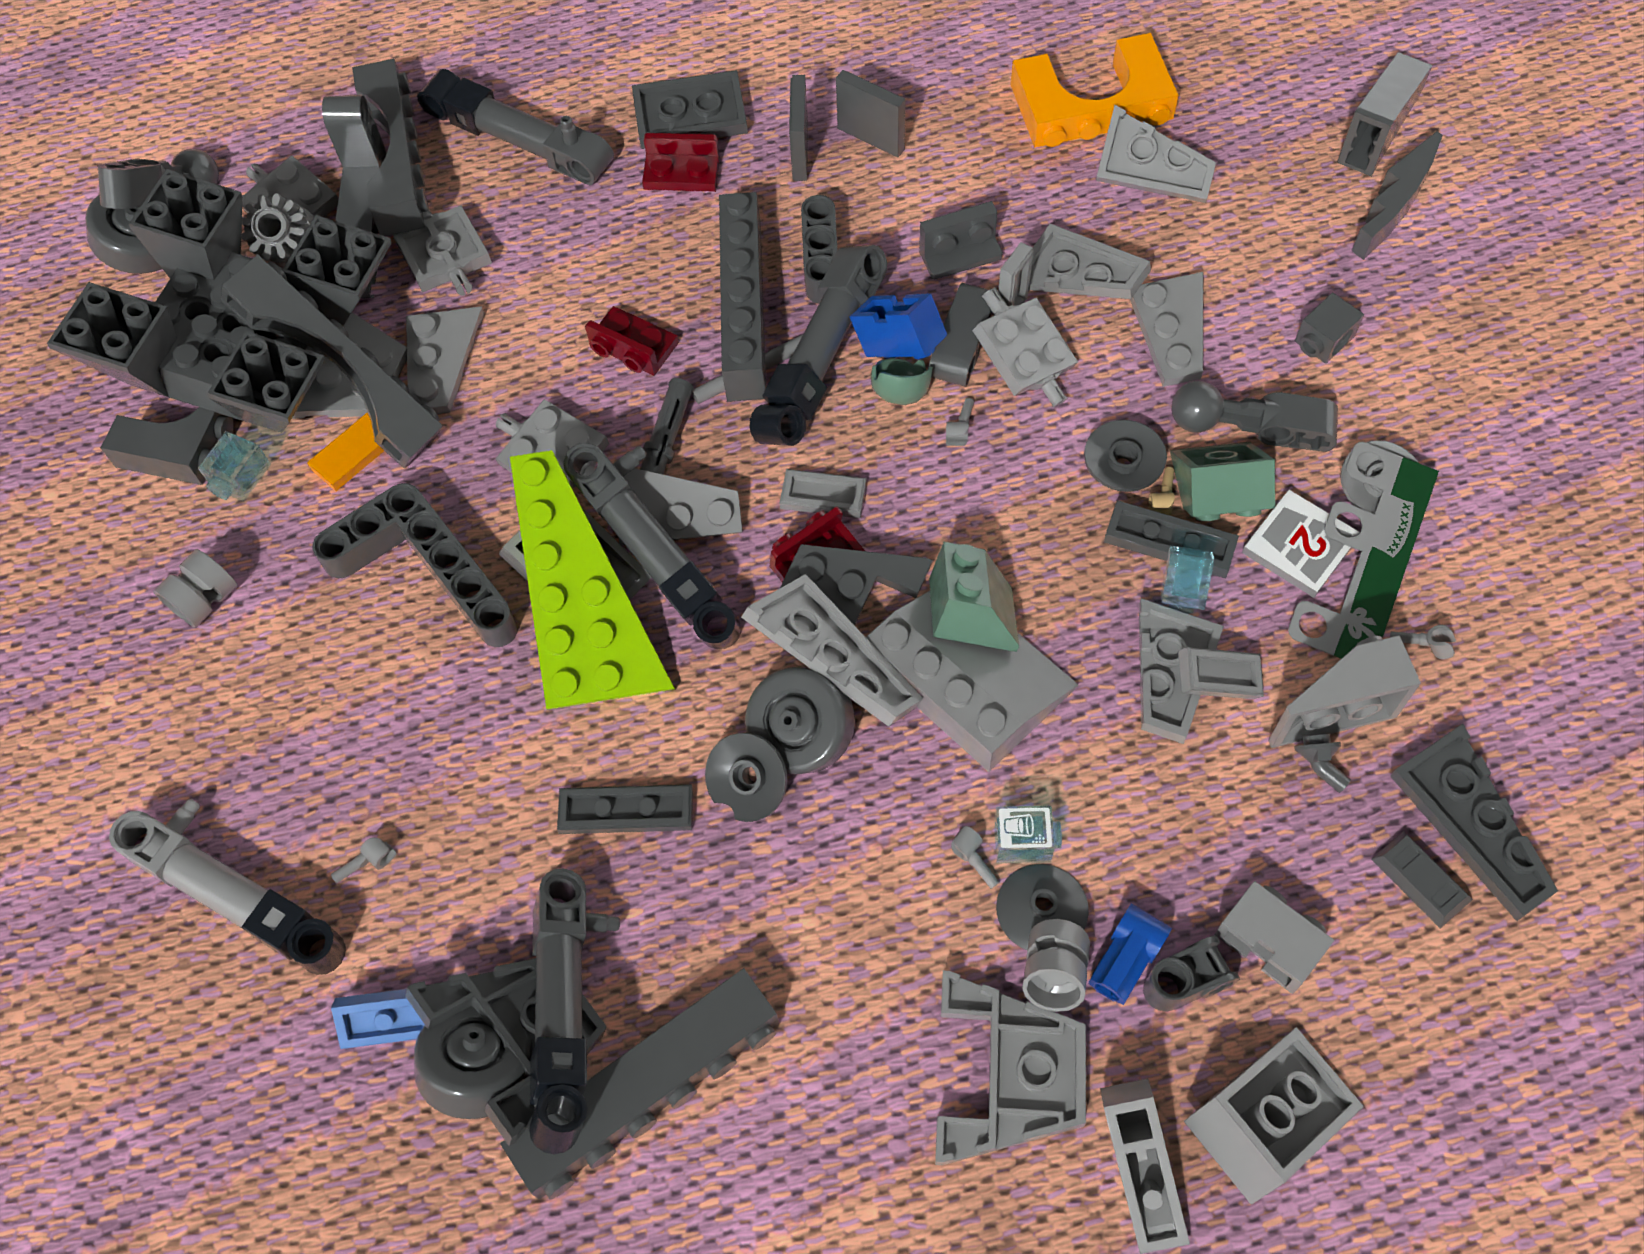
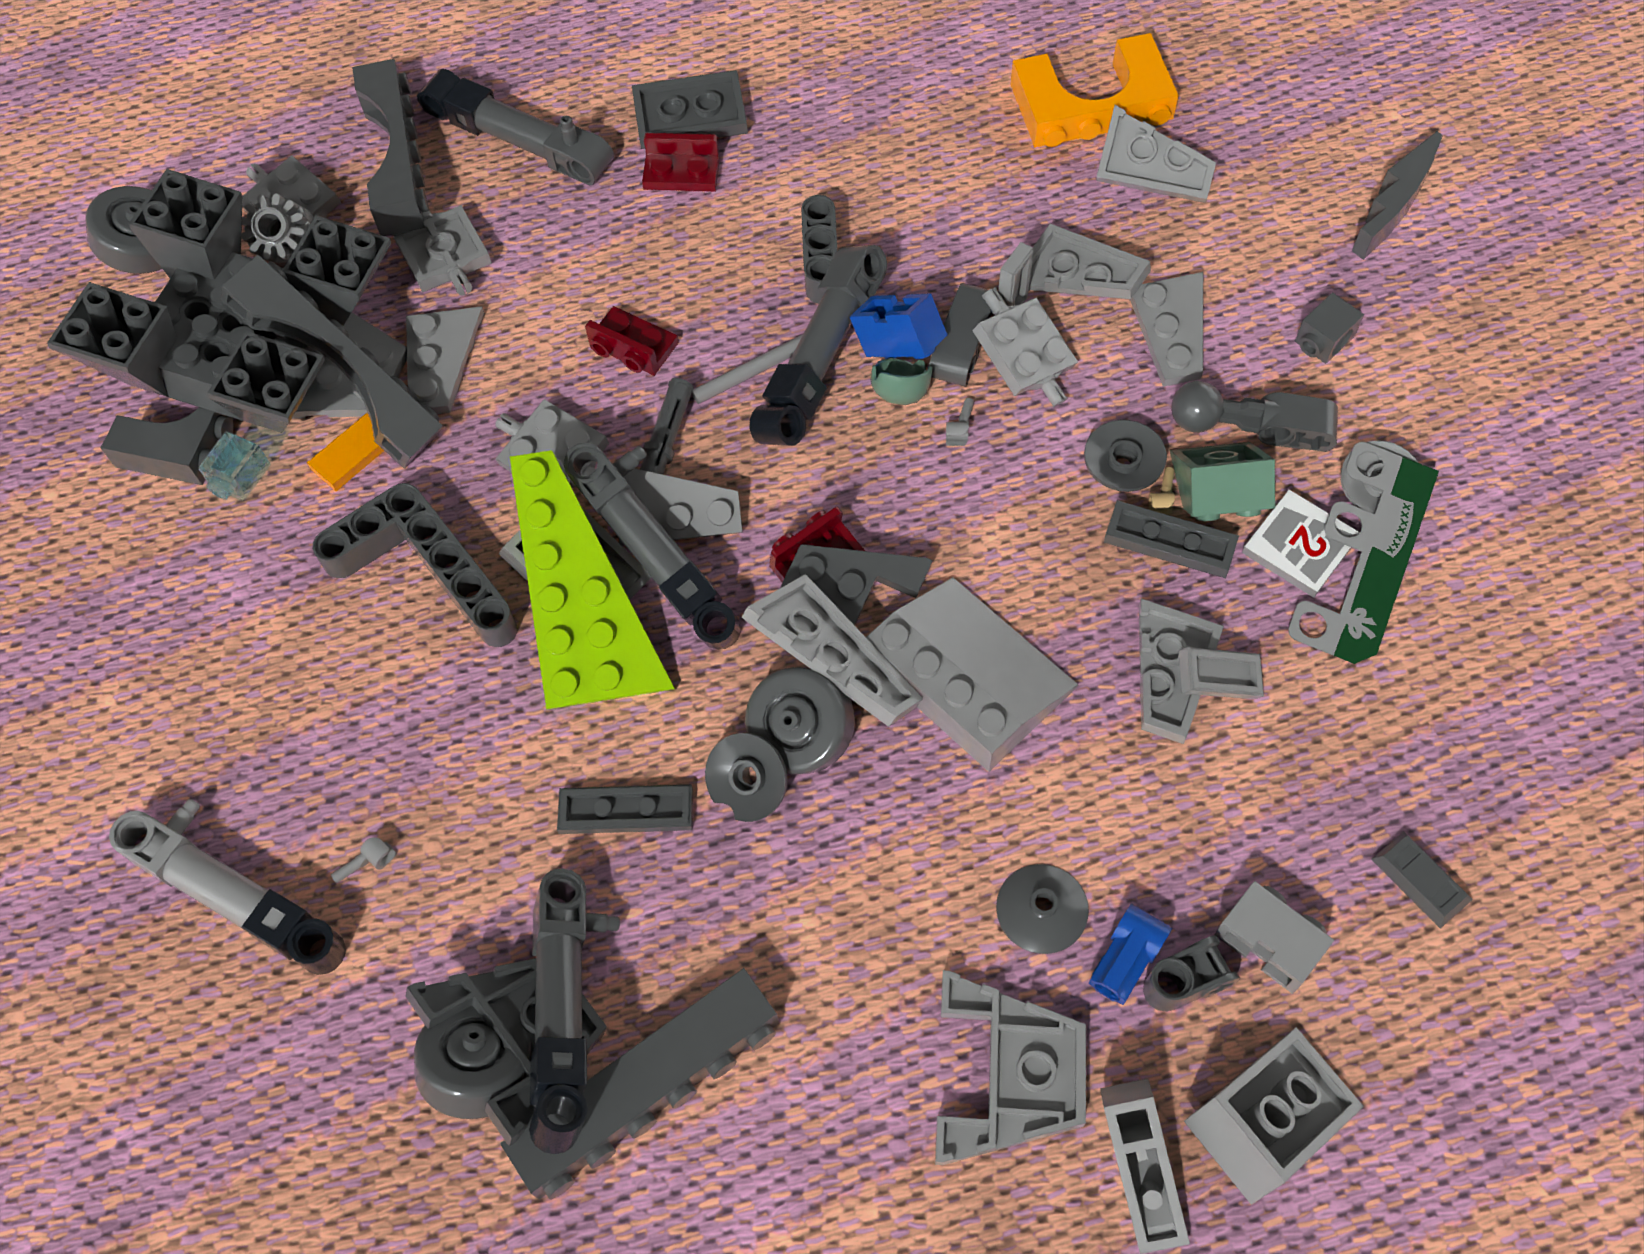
(130, 181): dark grey beam -> none
(195, 588): light grey wheel -> none
(361, 155): dark grey beam -> none
(375, 1019): medium blue plate -> none
(741, 297): dark grey brick -> none
(798, 127): dark grey tile -> none
(822, 491): light grey tile -> none
(870, 113): dark grey tile -> none
(959, 240): dark grey bracket -> none
(965, 845): light grey hand -> none
(971, 599): sand green slope -> none
(1026, 834): clear light blue brick -> none
(1056, 965): light grey wheel -> none
(1187, 578): clear light blue brick -> none
(1319, 752): dark grey plate -> none
(1359, 690): light grey slope -> none
(1383, 113): dark grey slope -> none
(1435, 638): light grey hand -> none
(1464, 807): dark grey wing -> none

